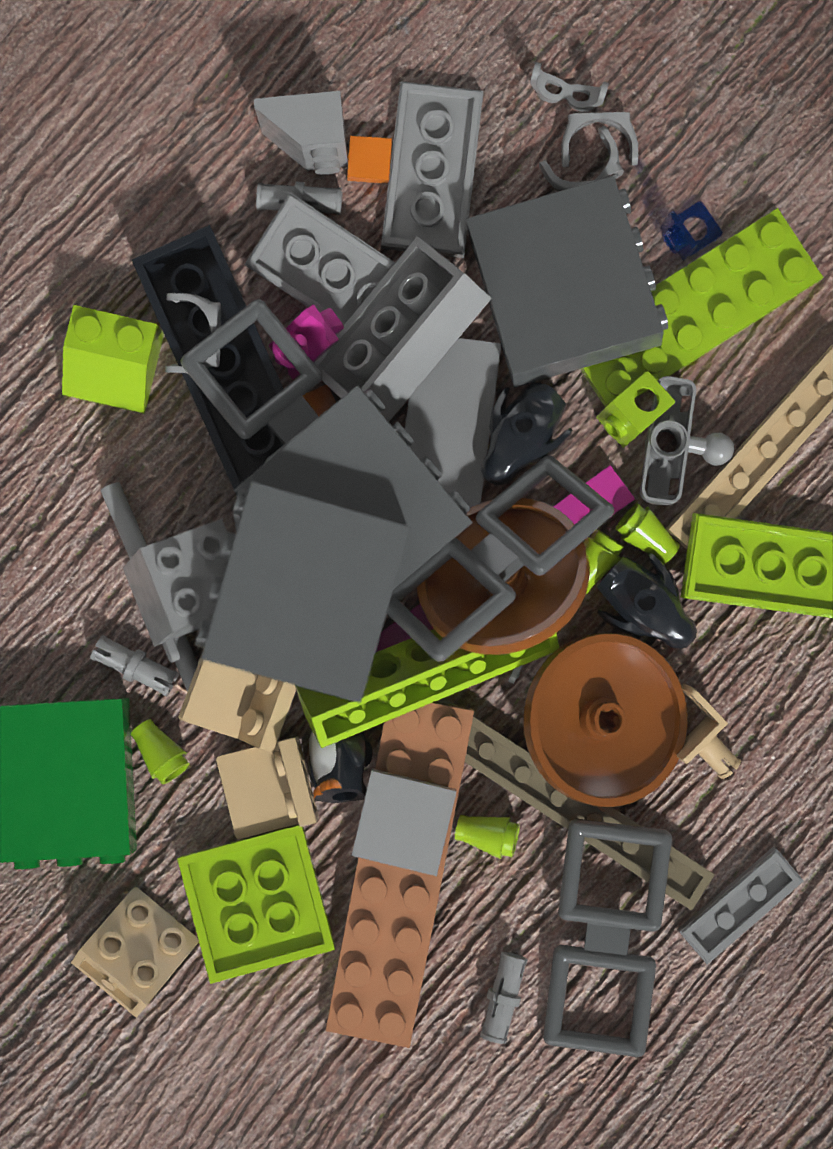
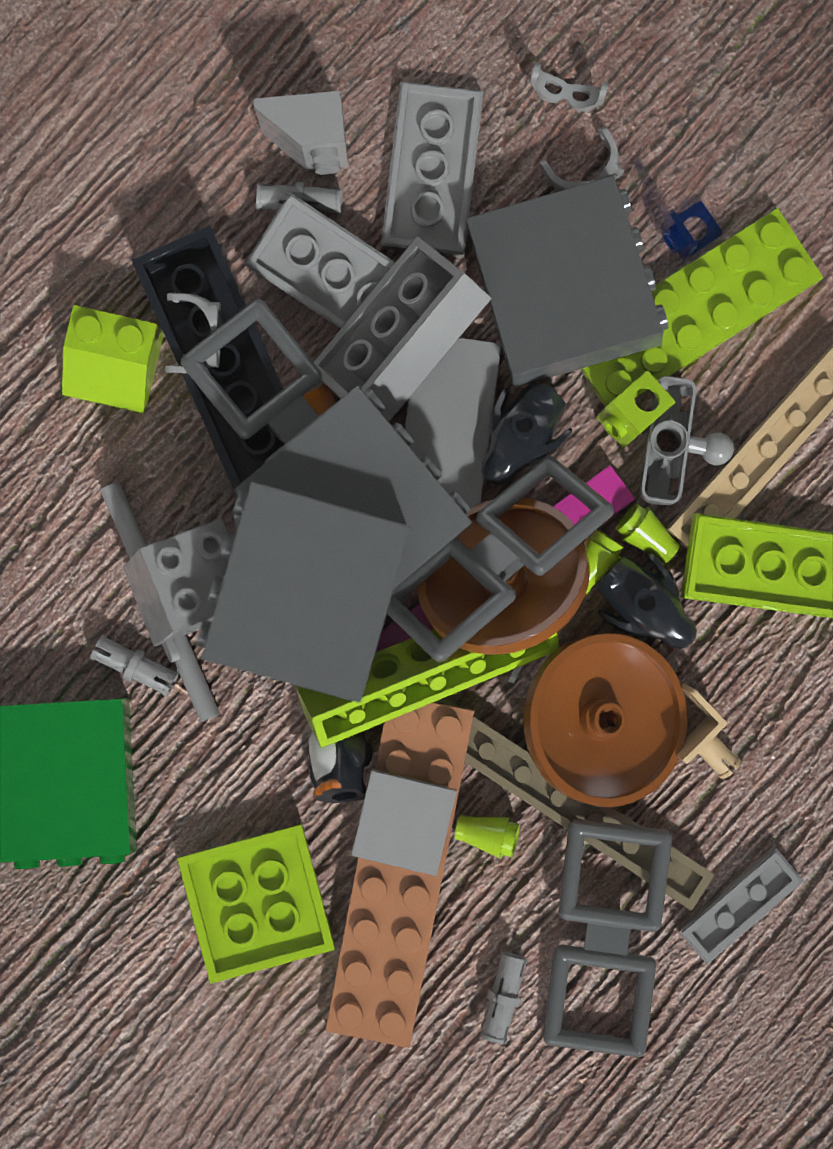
(135, 951): tan bracket -> none
(160, 753): lime cone -> none
(237, 704): tan bracket -> none
(267, 788): tan bracket -> none
(313, 332): dark pink hips -> none
(369, 159): orange tile -> none
(618, 120): light grey cap -> none

